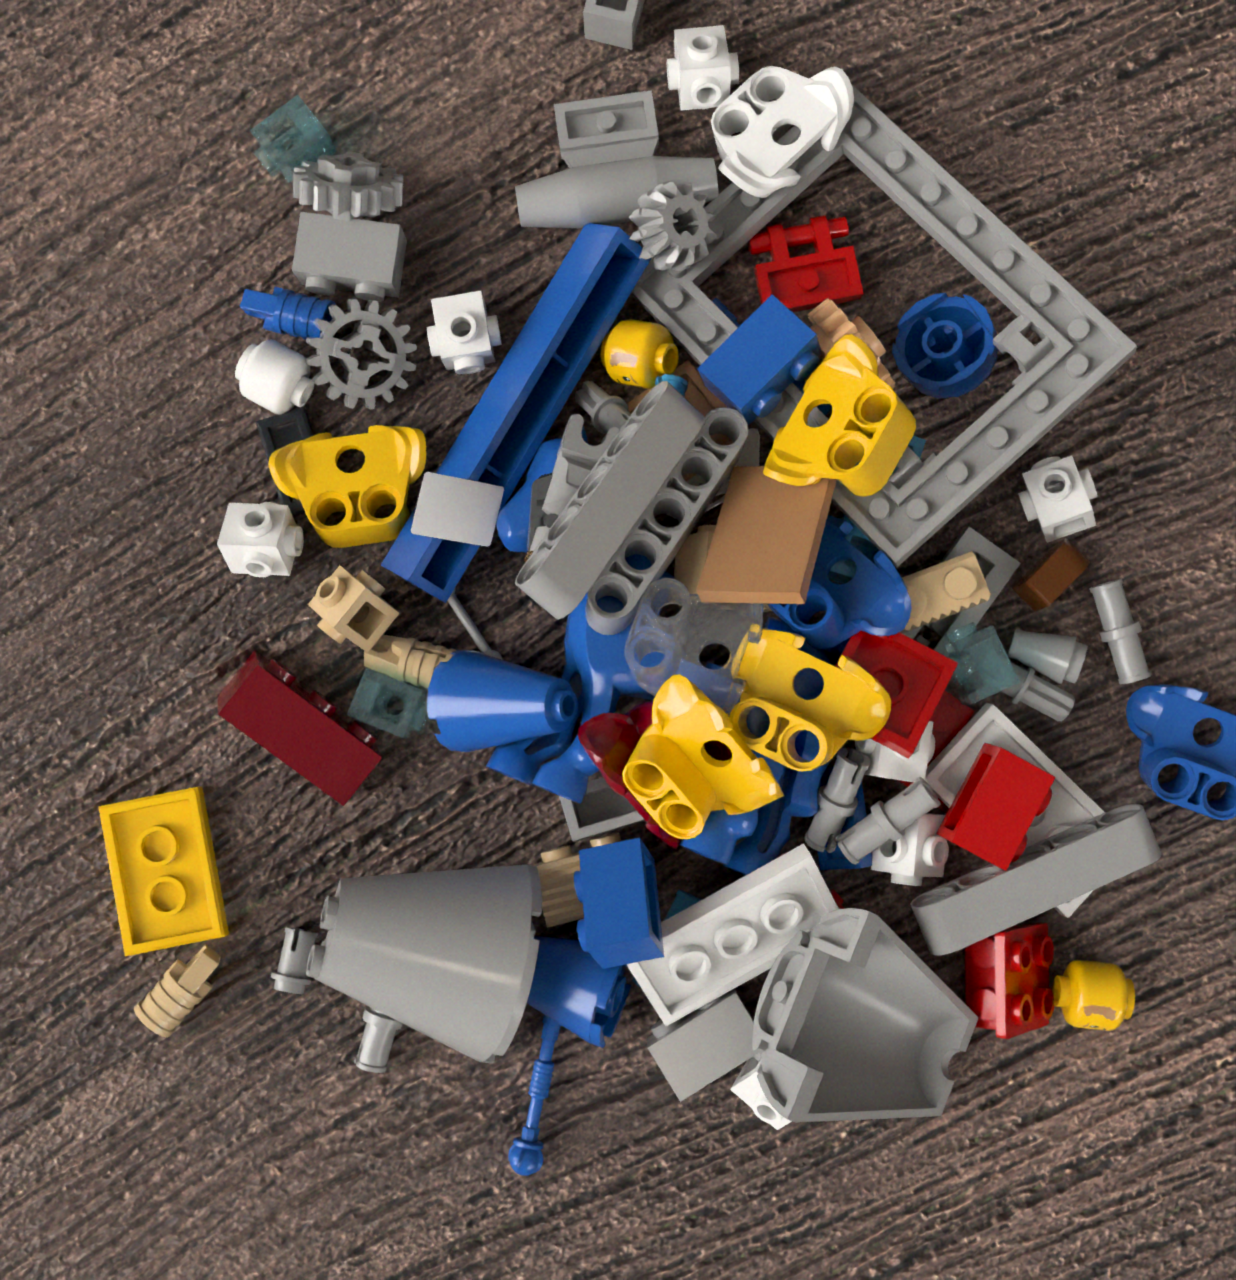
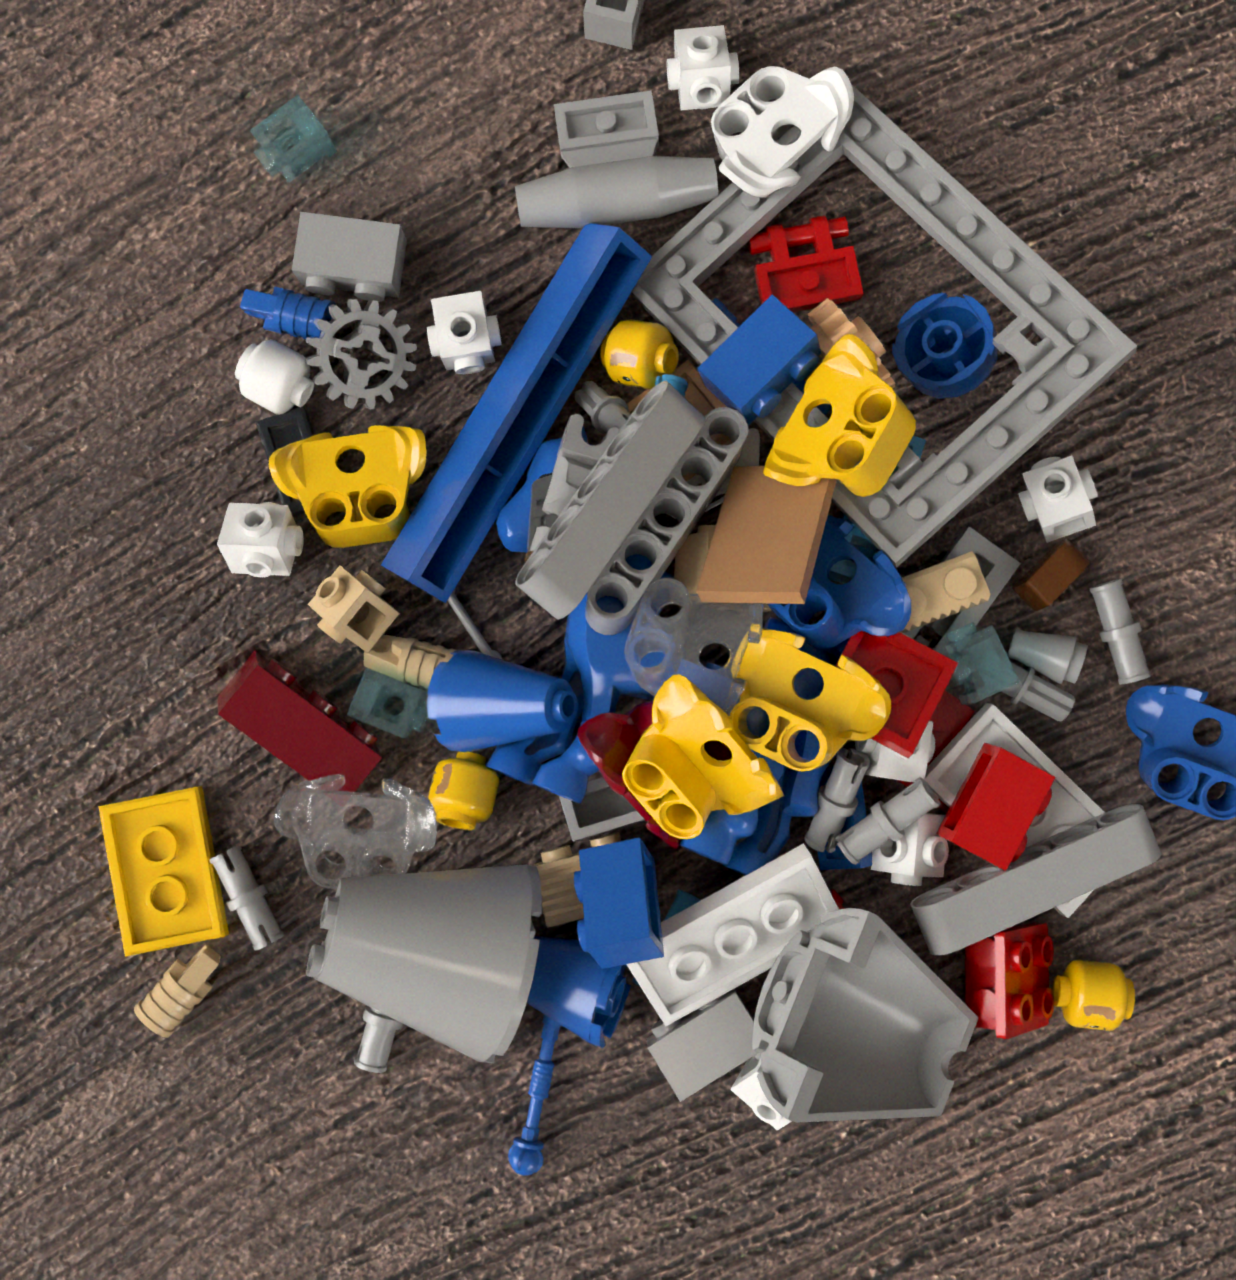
(247, 897): none -> light grey pin
(293, 961): light grey pin -> none
(316, 818): none -> clear piece
(347, 186): light grey gear -> none
(457, 509): white sticker -> none
(463, 791): none -> yellow head
(673, 226): light grey gear -> none

